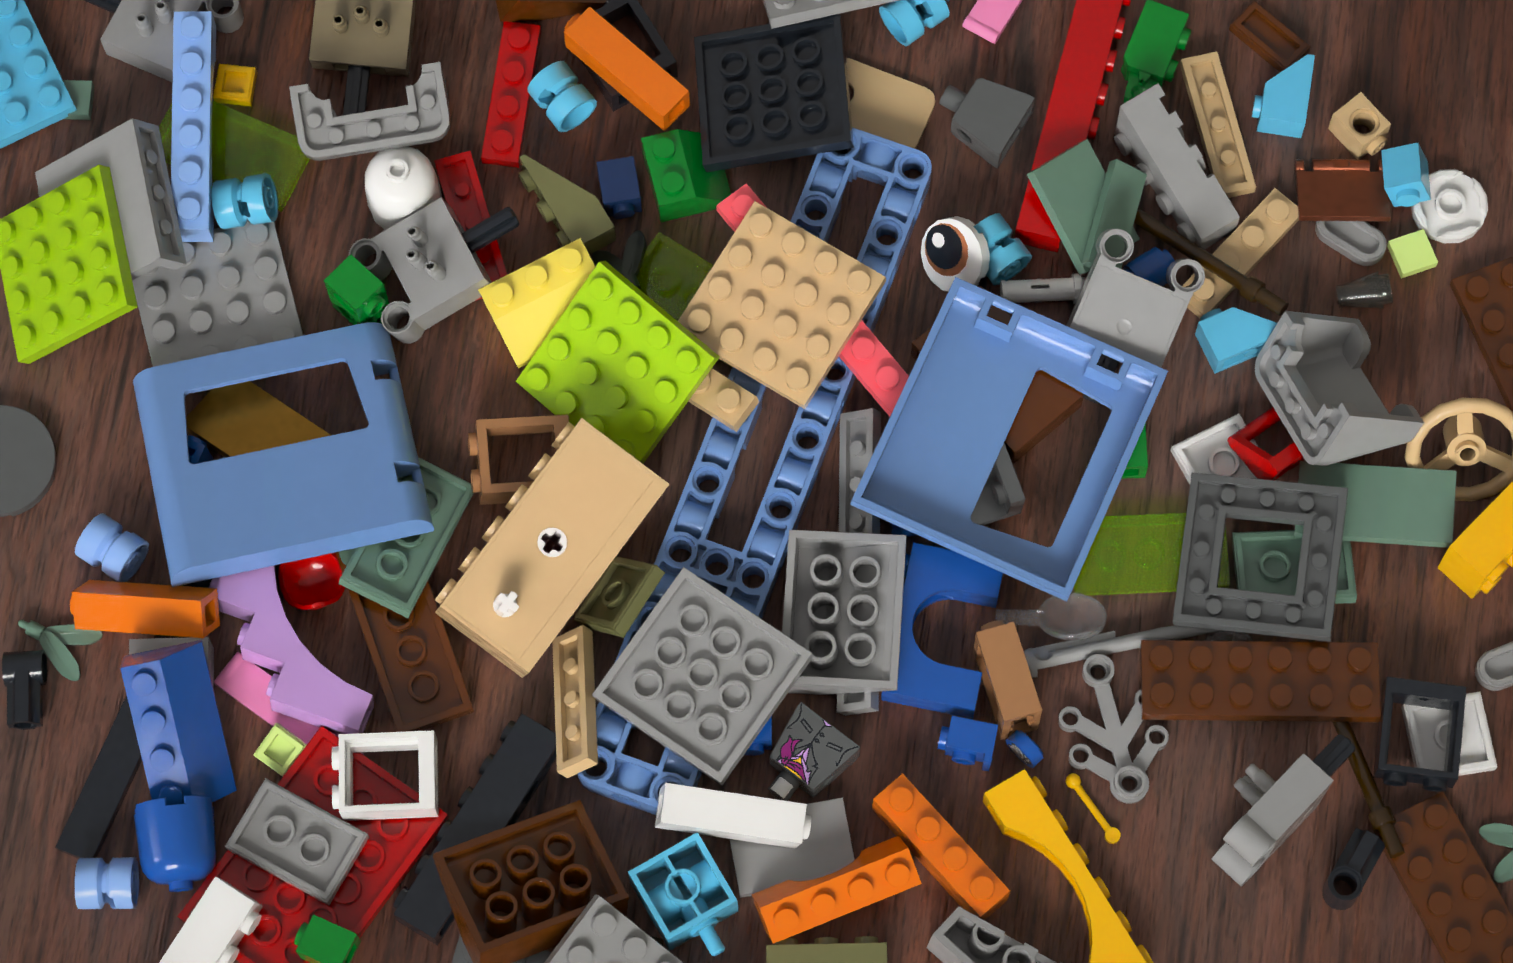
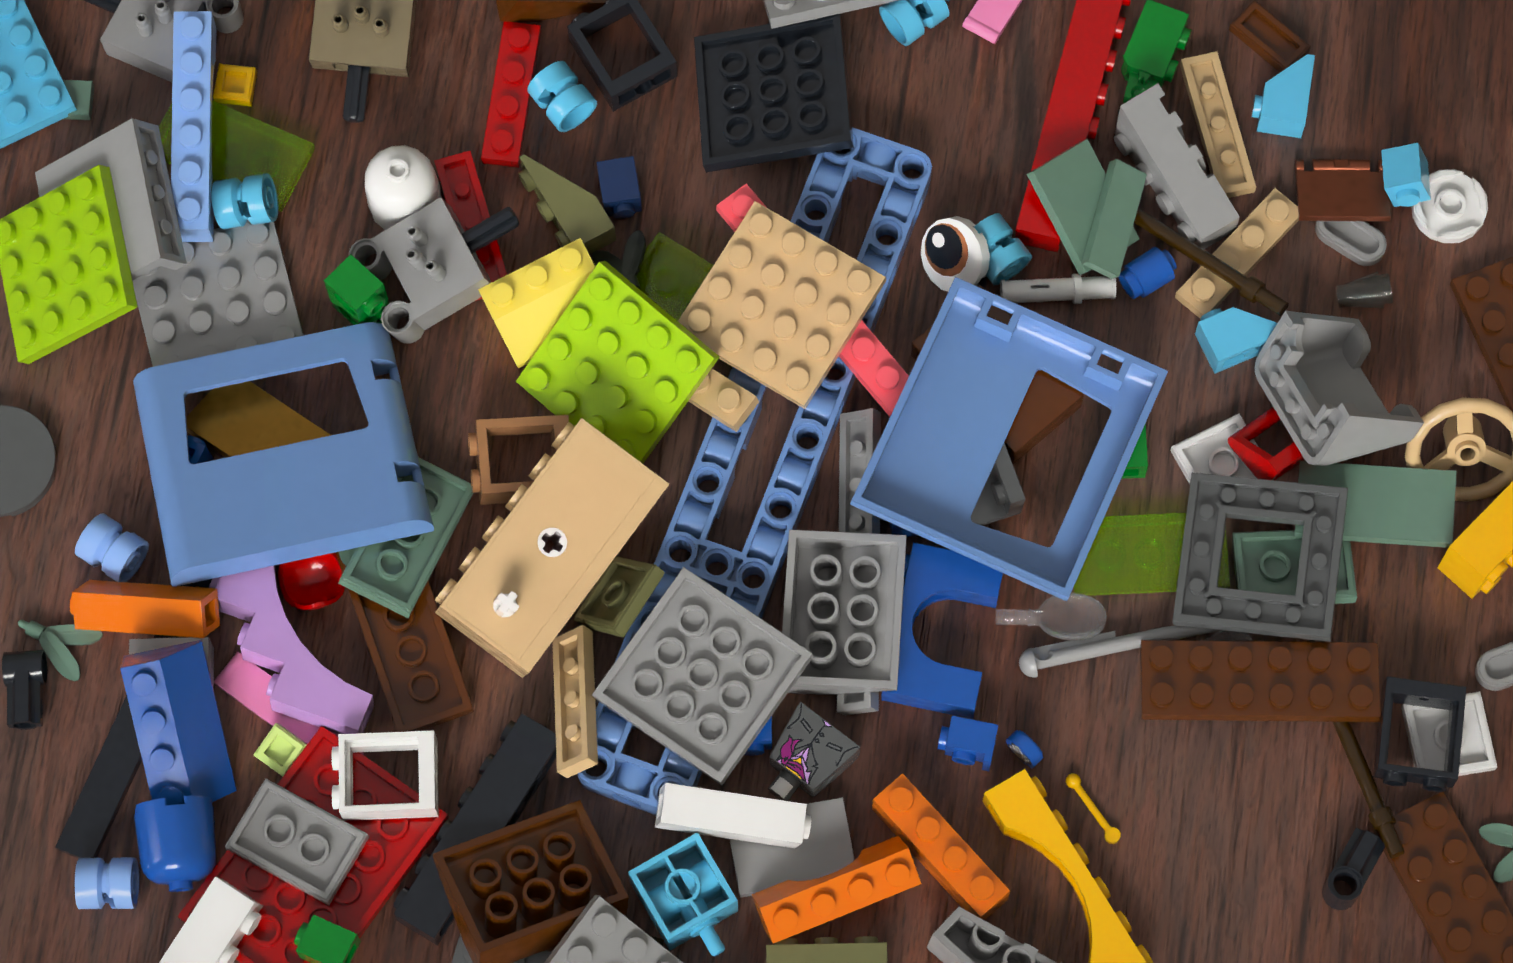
(330, 137): light grey windscreen -> none
(626, 68): orange brick -> none
(678, 175): green slope -> none
(888, 104): tan piece -> none
(988, 117): dark grey torso -> none
(1006, 678): medium nougat window -> none
(1113, 737): light grey plant -> none
(1130, 309): light grey piece -> none
(1277, 808): light grey piece -> none
(1360, 111): tan brick -> none
(1412, 253): yellowish green tile -> none

